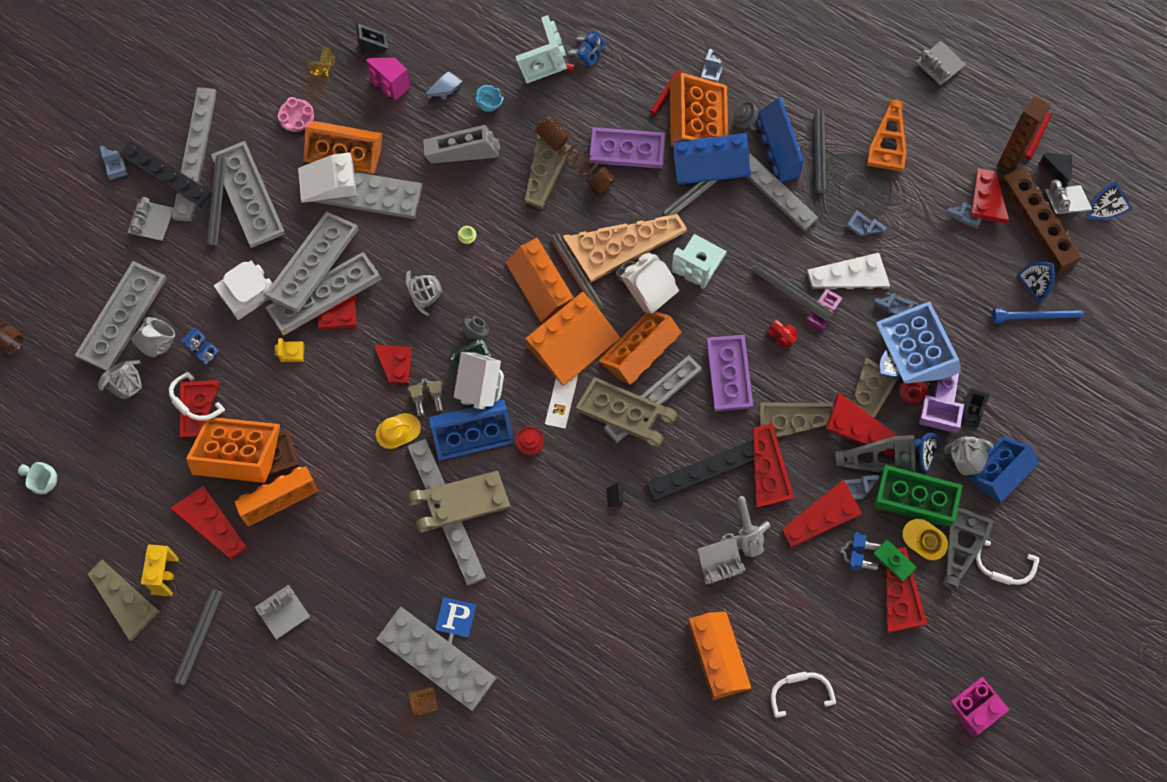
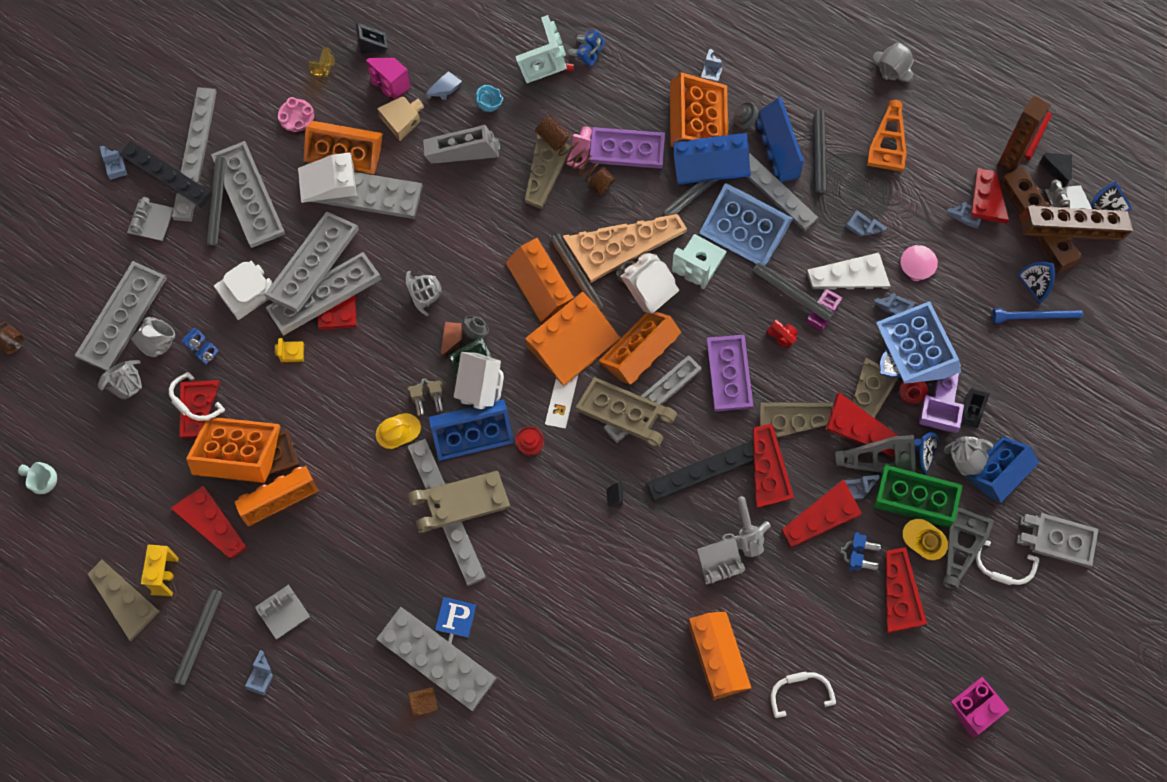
(260, 676): none -> sand blue slope
(395, 362): red wing -> none
(401, 116): none -> tan torso
(451, 338): none -> copper slope
(467, 235): yellowish green plate -> none
(584, 142): none -> bright pink bracket
(663, 95): red bar -> none
(745, 225): none -> light blue slope
(894, 560): green plate -> none
(895, 62): none -> light grey piece
(918, 262): none -> bright pink dish
(940, 63): light grey hinge -> none
(1059, 539): none -> light grey tile
(1075, 222): none -> reddish brown brick

